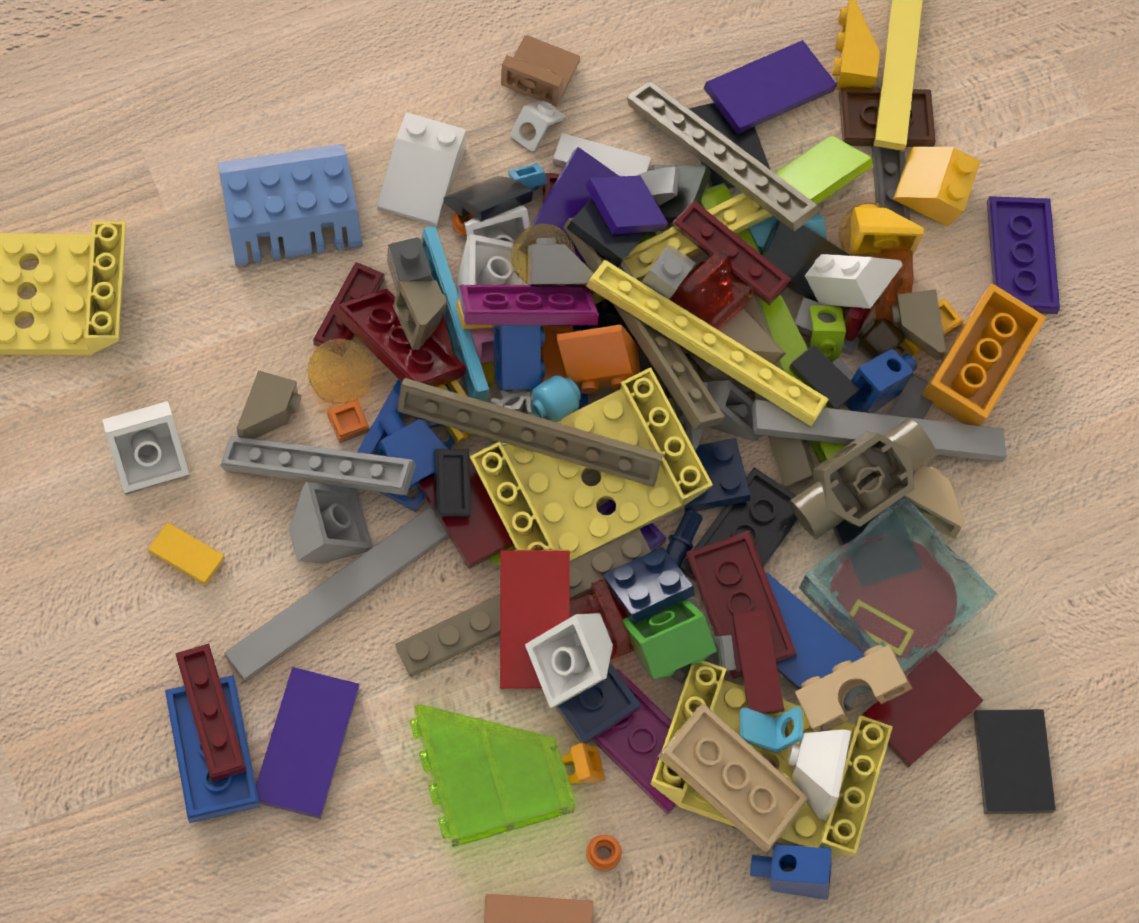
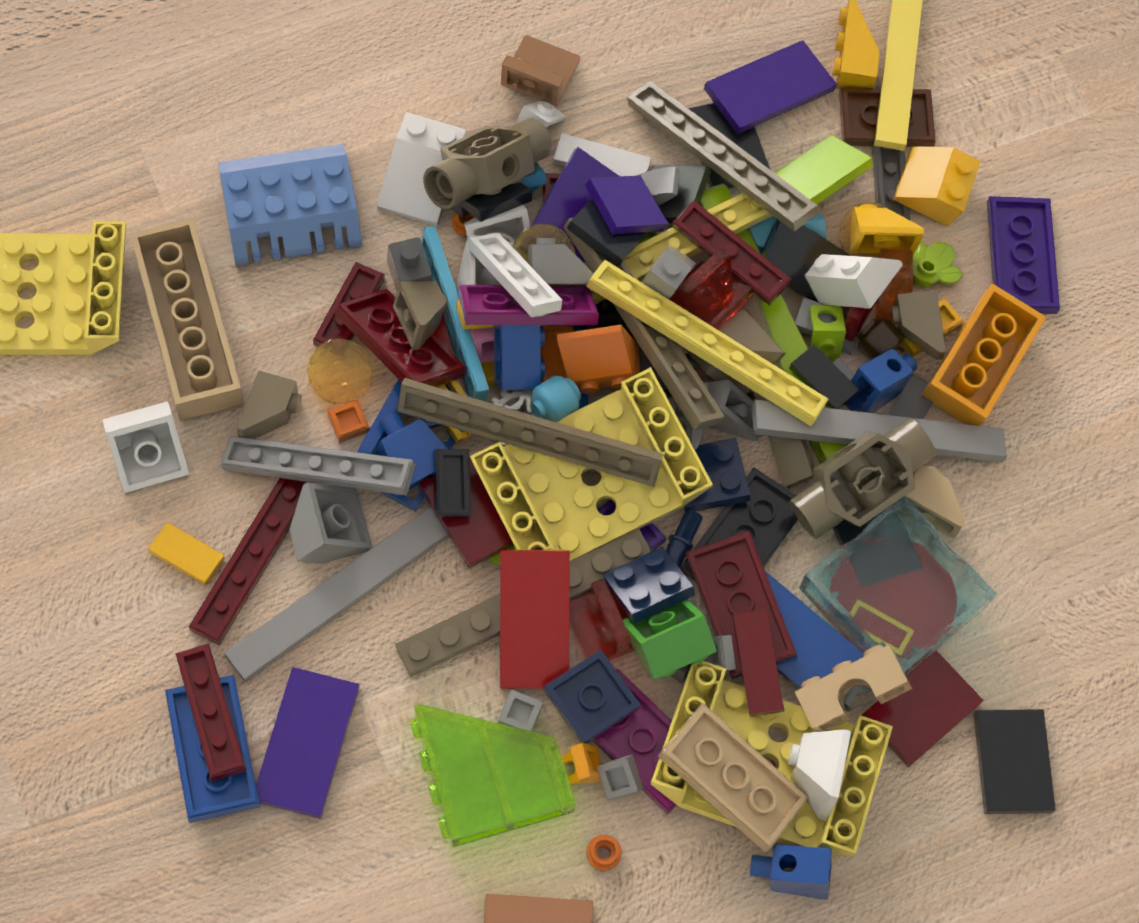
(187, 319): none -> tan brick
(248, 562): none -> dark red tile
(486, 162): none -> dark tan brick
(515, 274): none -> white plate
(520, 711): none -> light grey plate
(571, 657): white slope -> none
(620, 777): none -> light grey plate
(770, 731): medium azure bracket -> none
(935, 265): none -> lime plate

